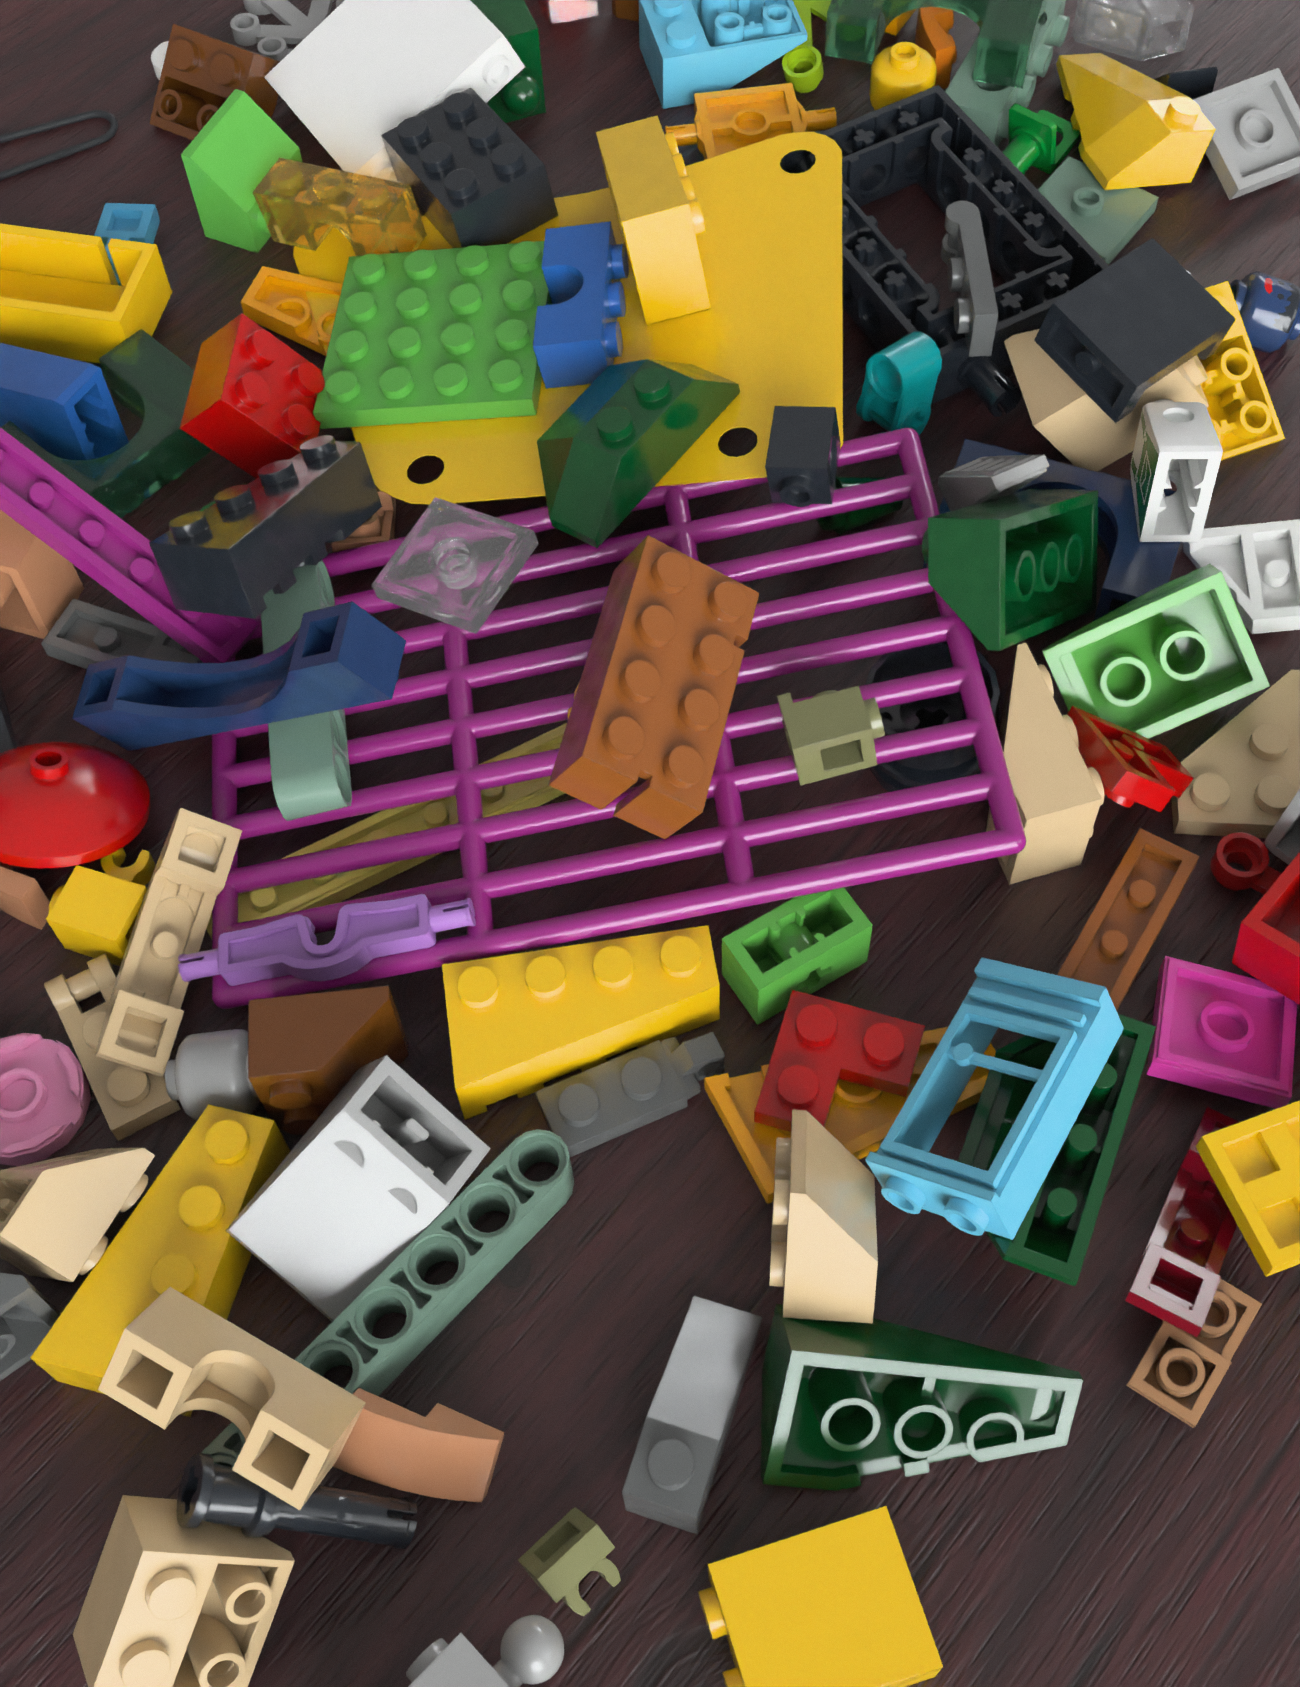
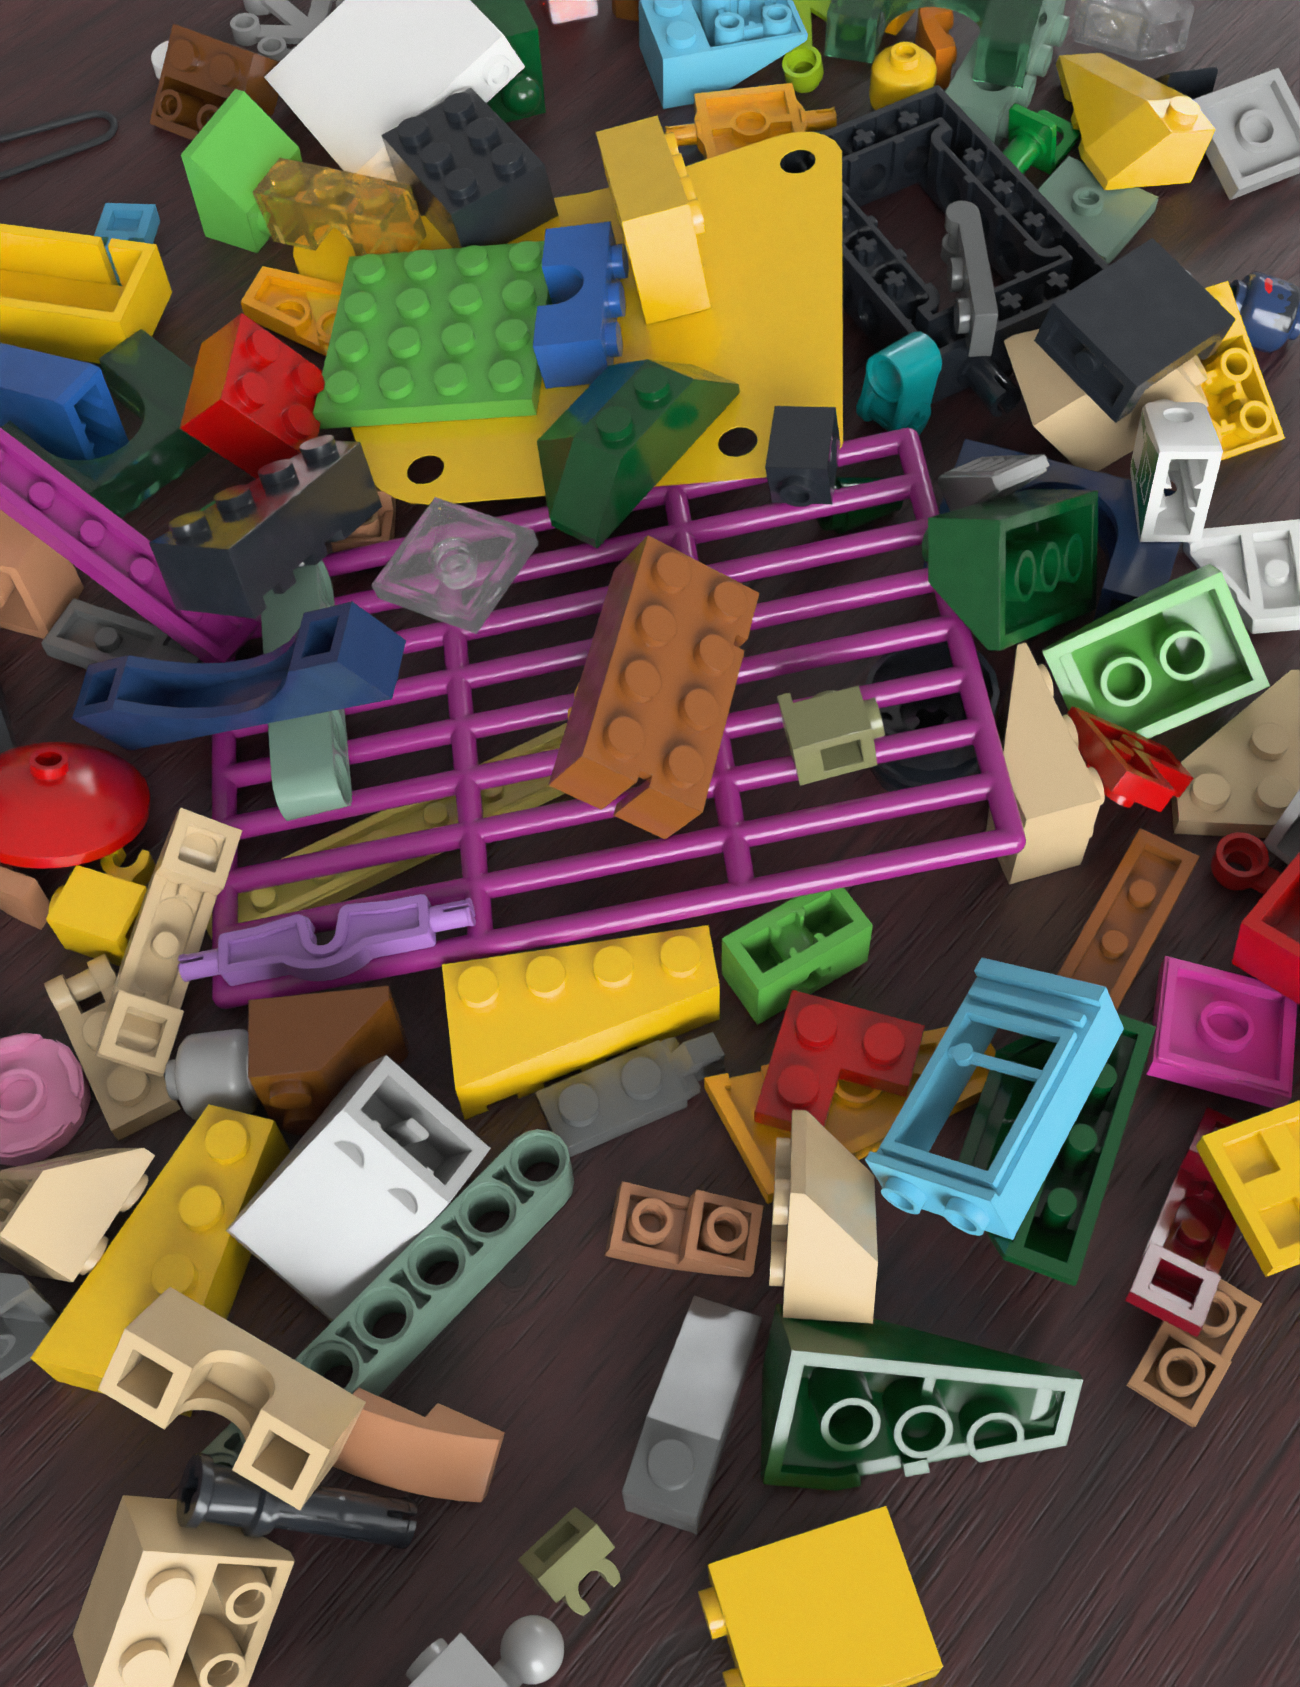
(684, 1233): none -> nougat slope

